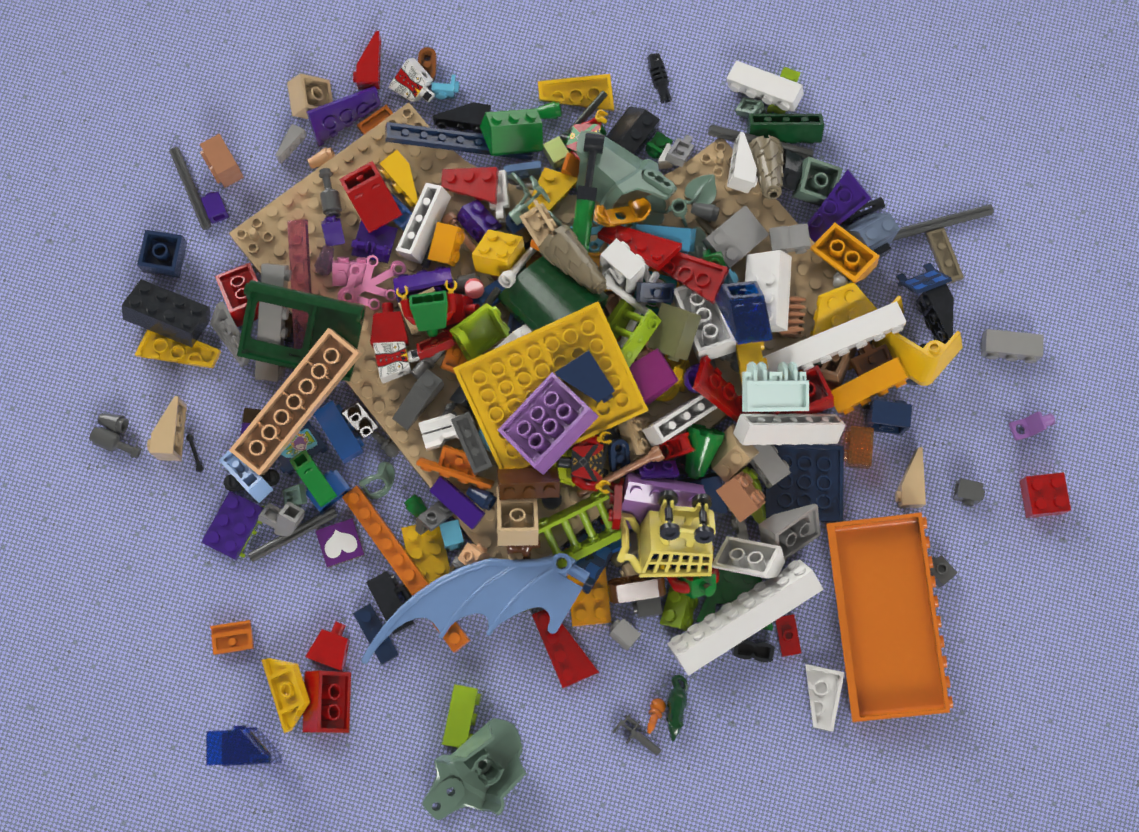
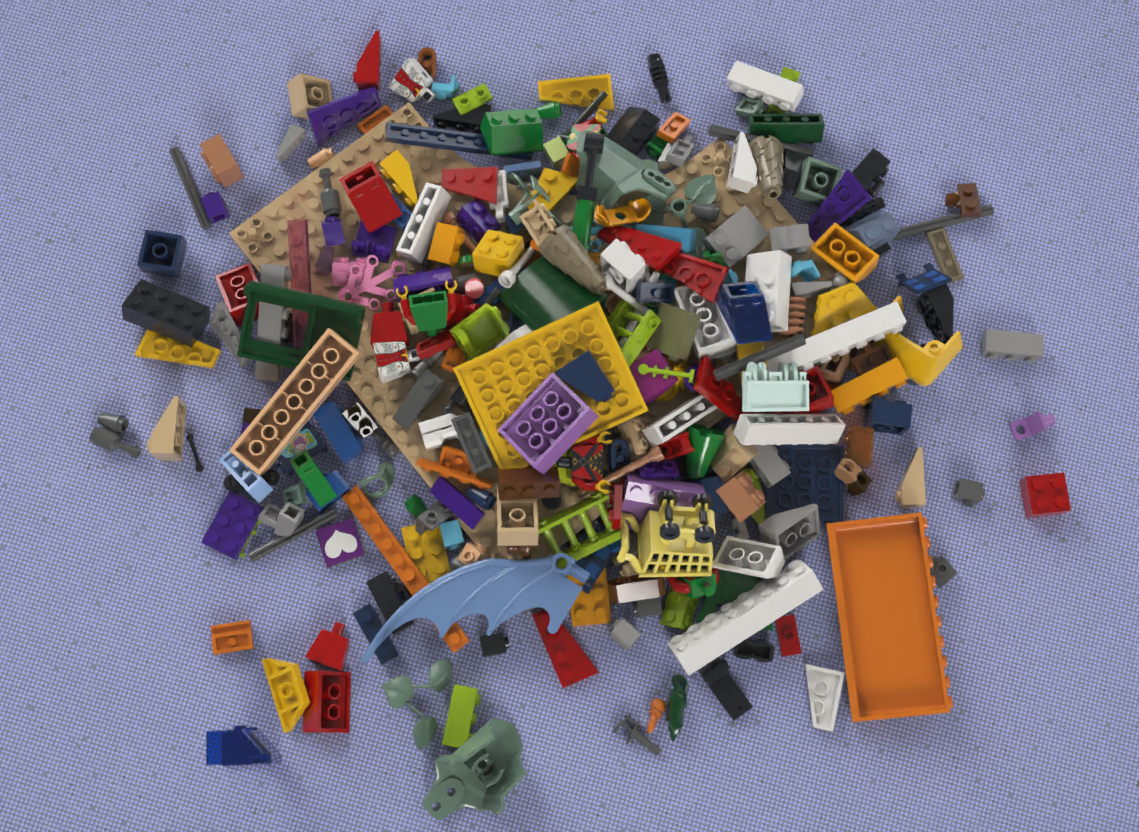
(401, 690): none -> sand green plant
(466, 262): none -> tile
(472, 99): none -> lime bracket
(494, 645): none -> black brick
(644, 369): none -> lime piece
(673, 127): none -> orange plate
(724, 688): none -> black door
(760, 356): none -> dark grey axle
(805, 269): none -> medium azure bracket
(809, 289): none -> light grey slope
(852, 476): none -> leg
(870, 170): none -> black piece
(966, 199): none -> reddish brown hinge

